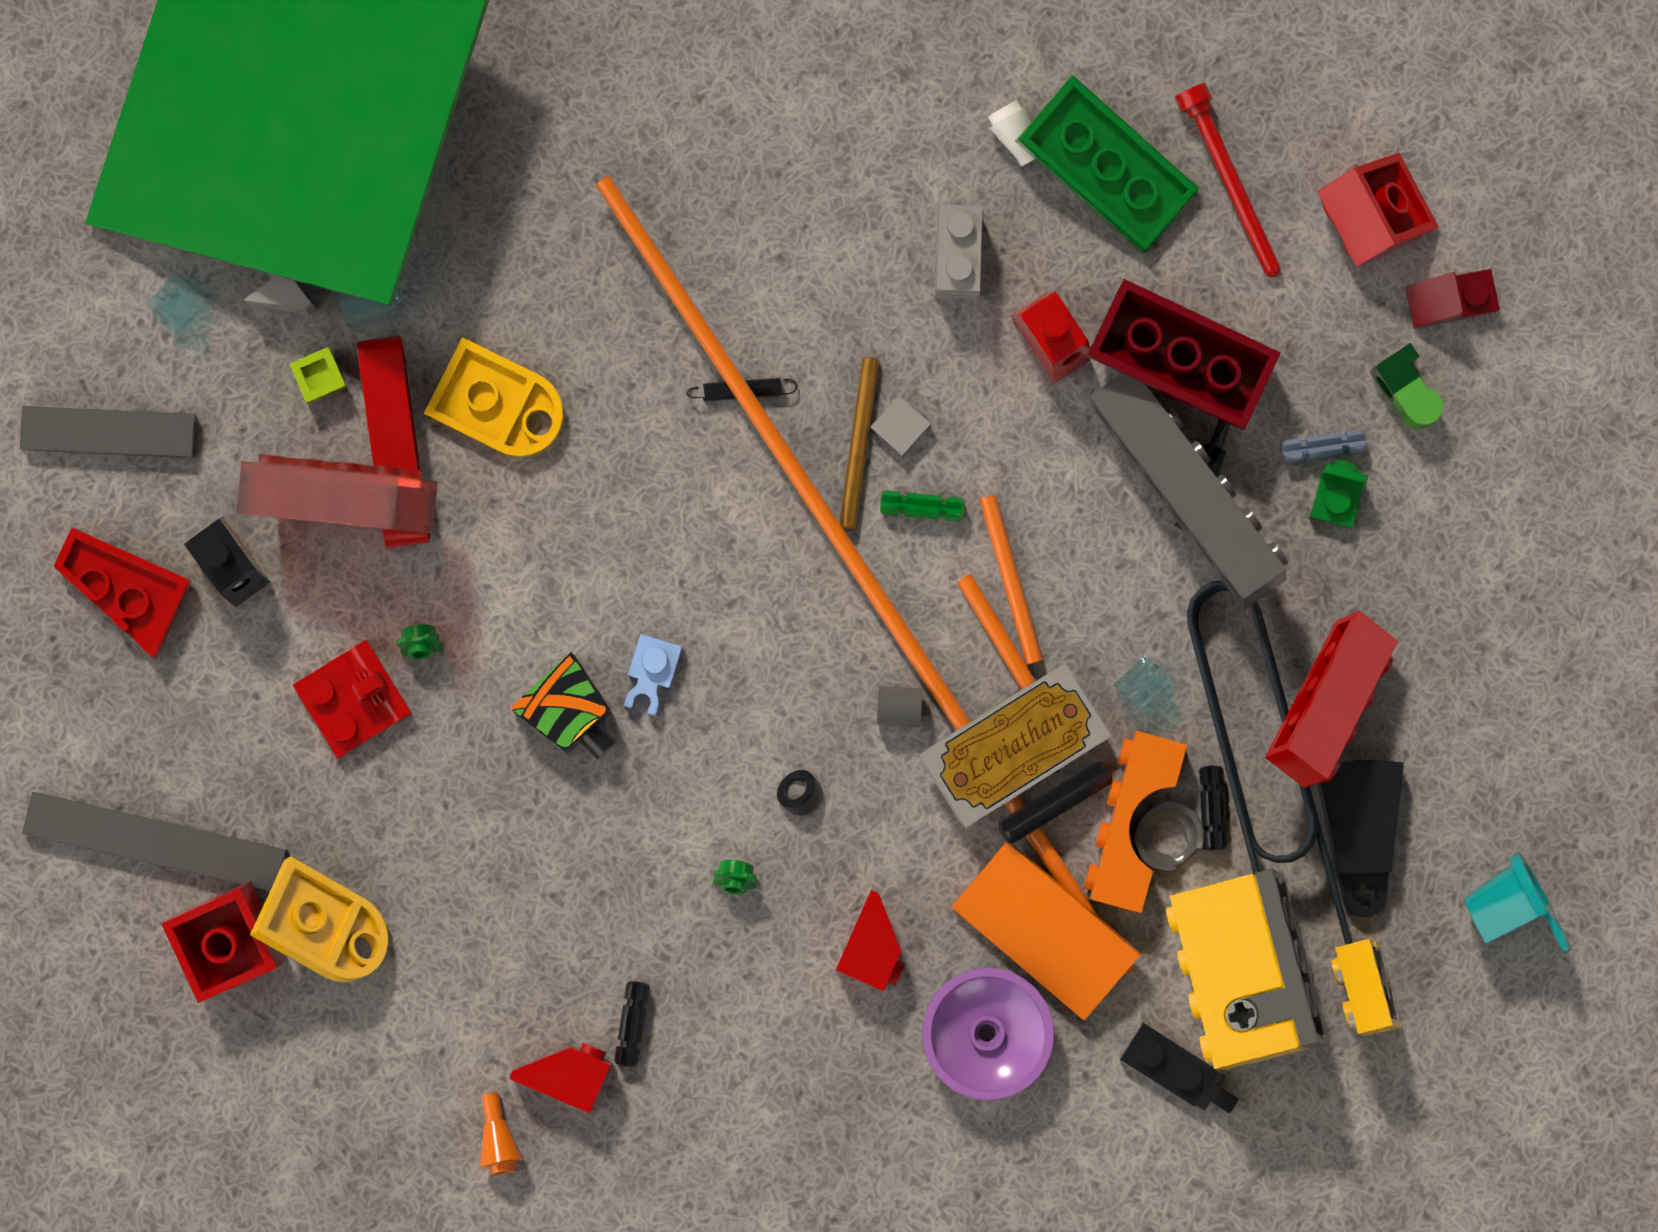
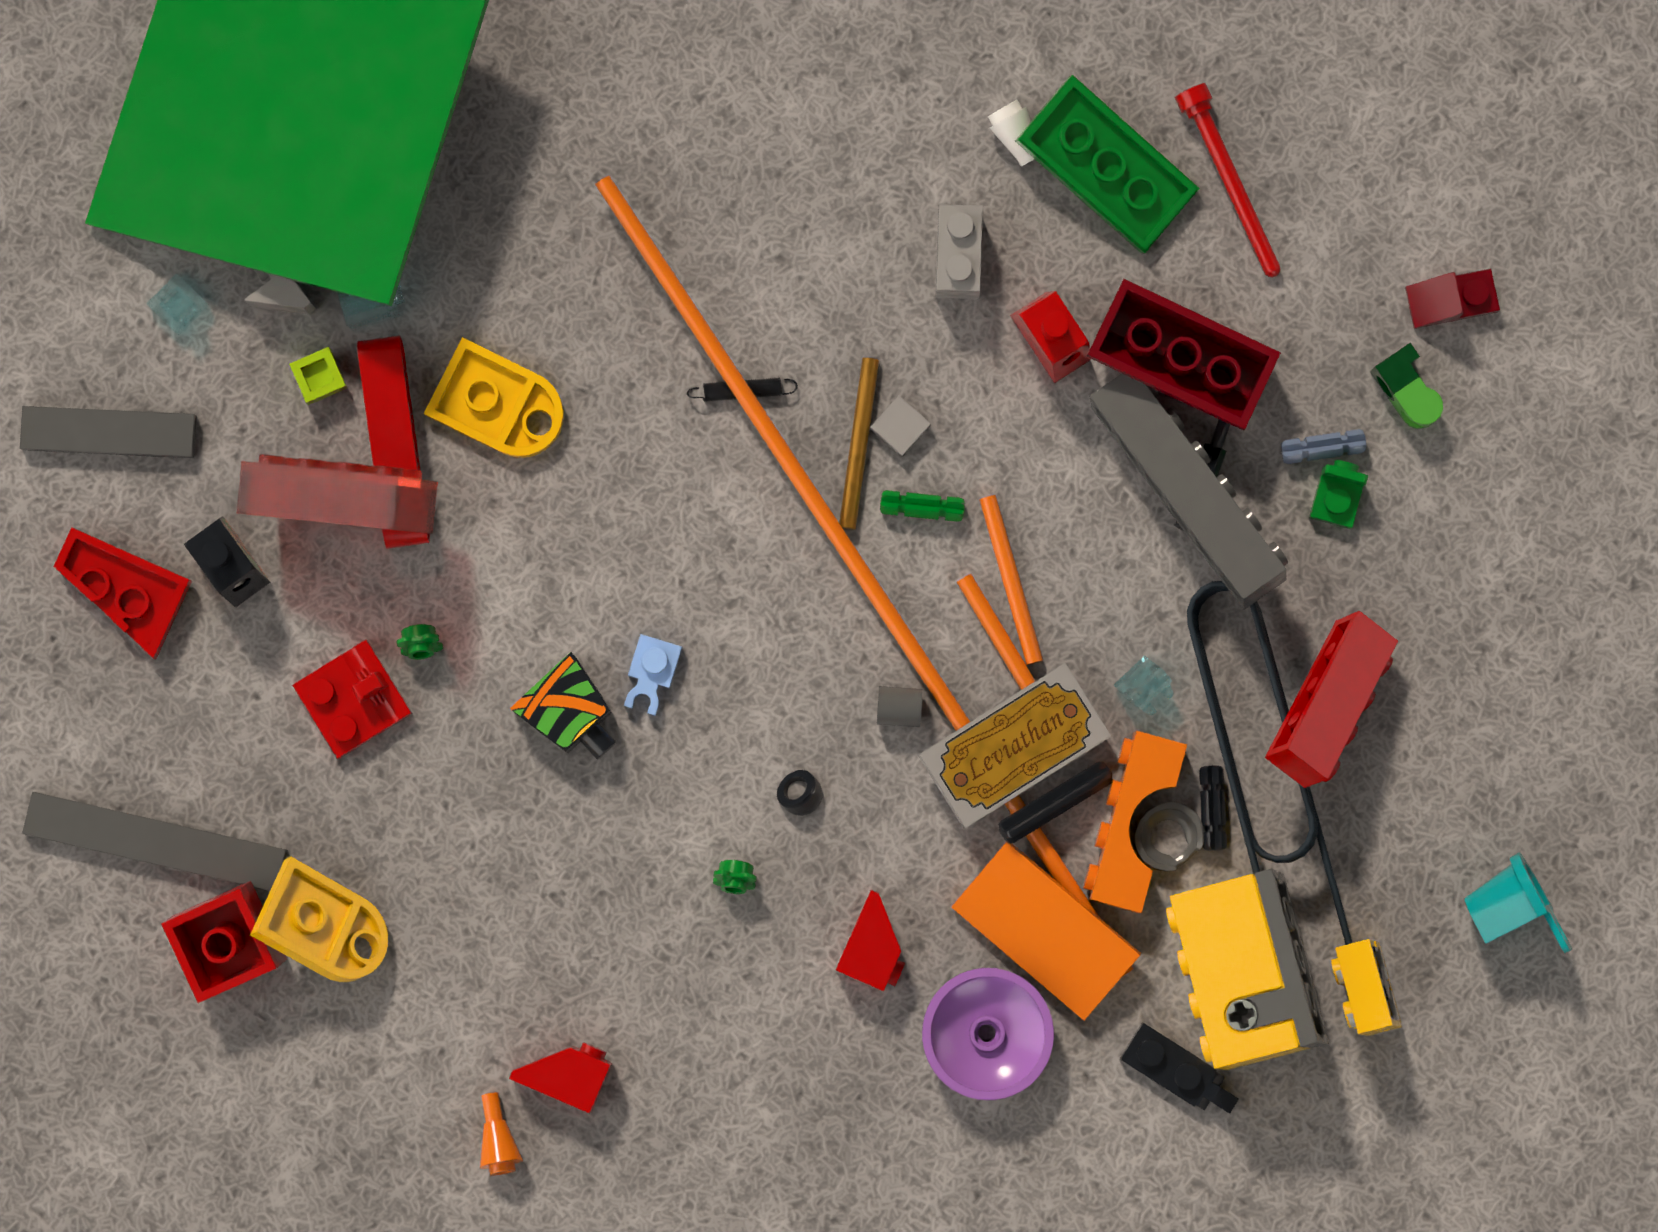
(632, 1023): black axle -> none
(1361, 826): black piece -> none
(1377, 209): red slope -> none

